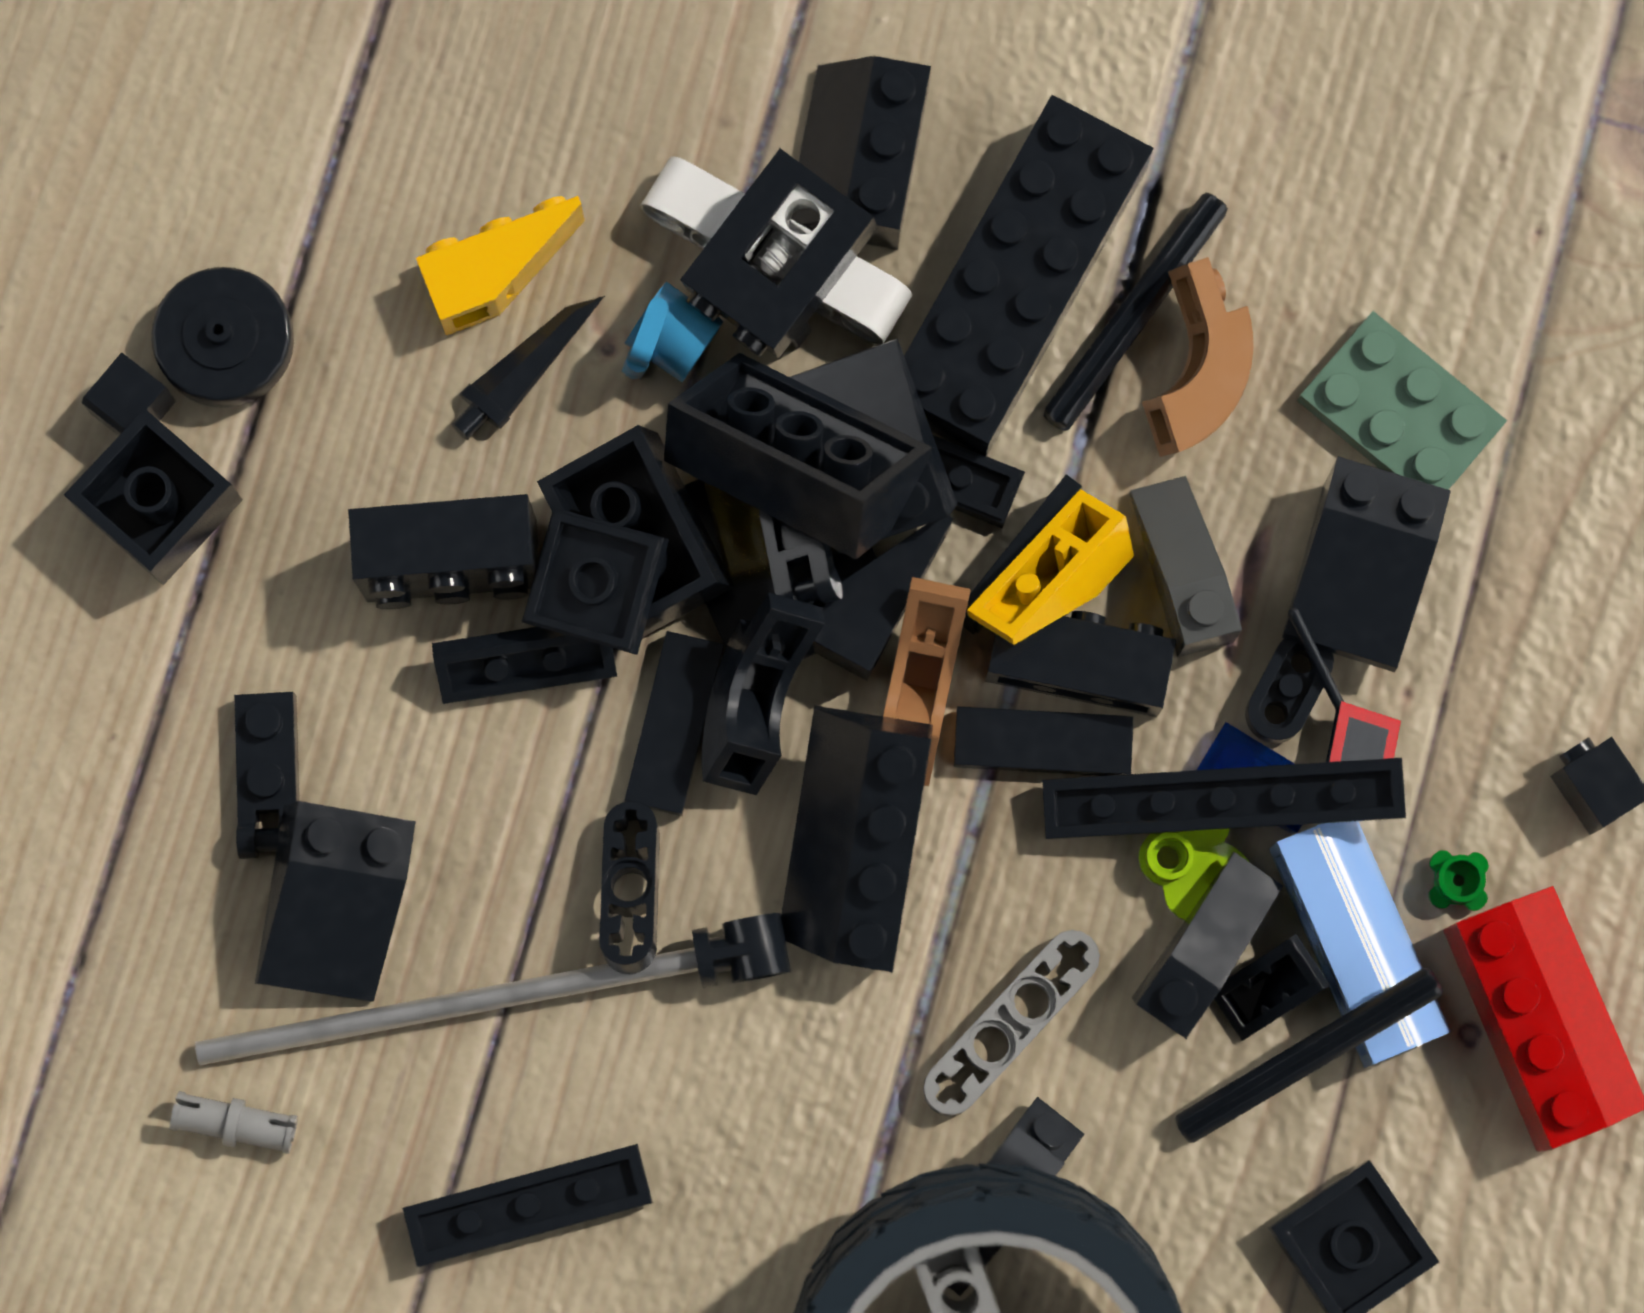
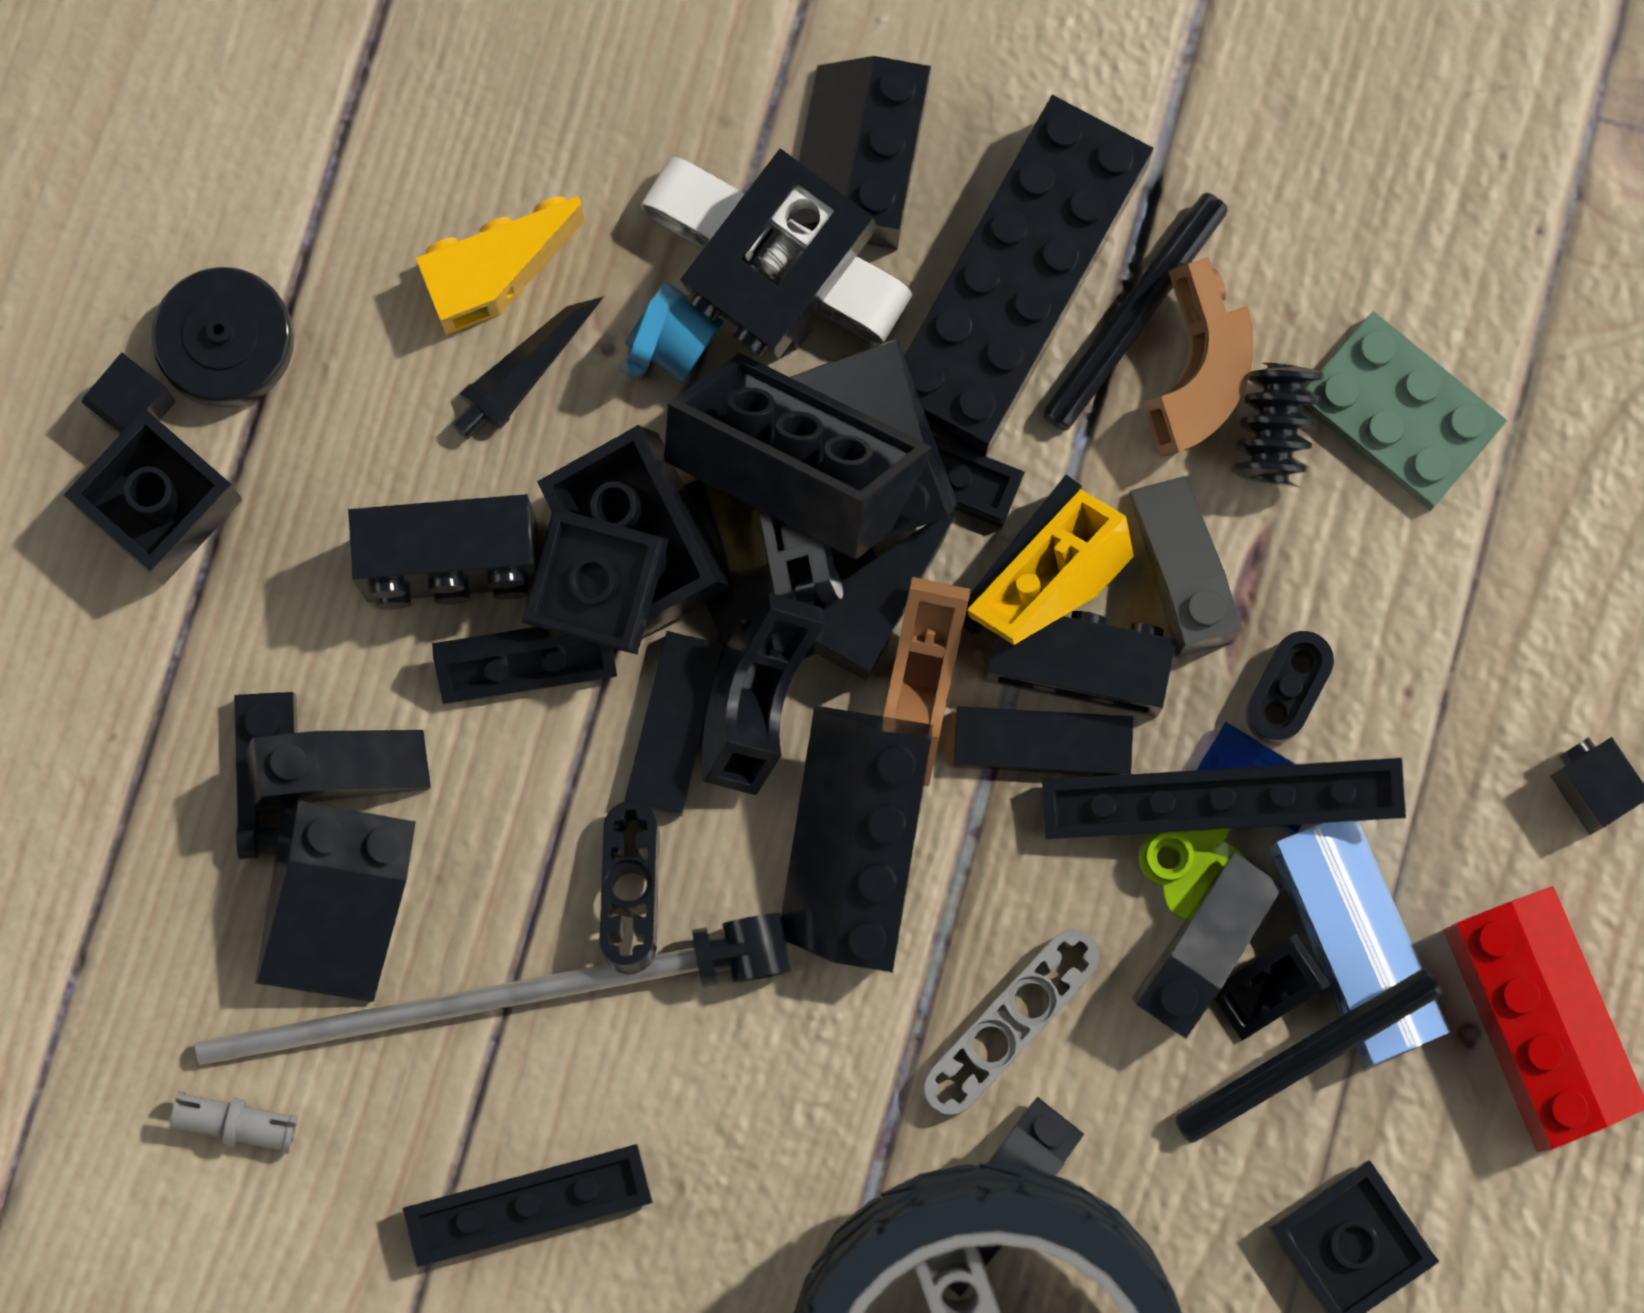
(335, 765): none -> black slope
(1277, 423): none -> black piece
(1355, 730): black piece -> none
(1367, 562): black slope -> none
(1470, 868): green plate -> none

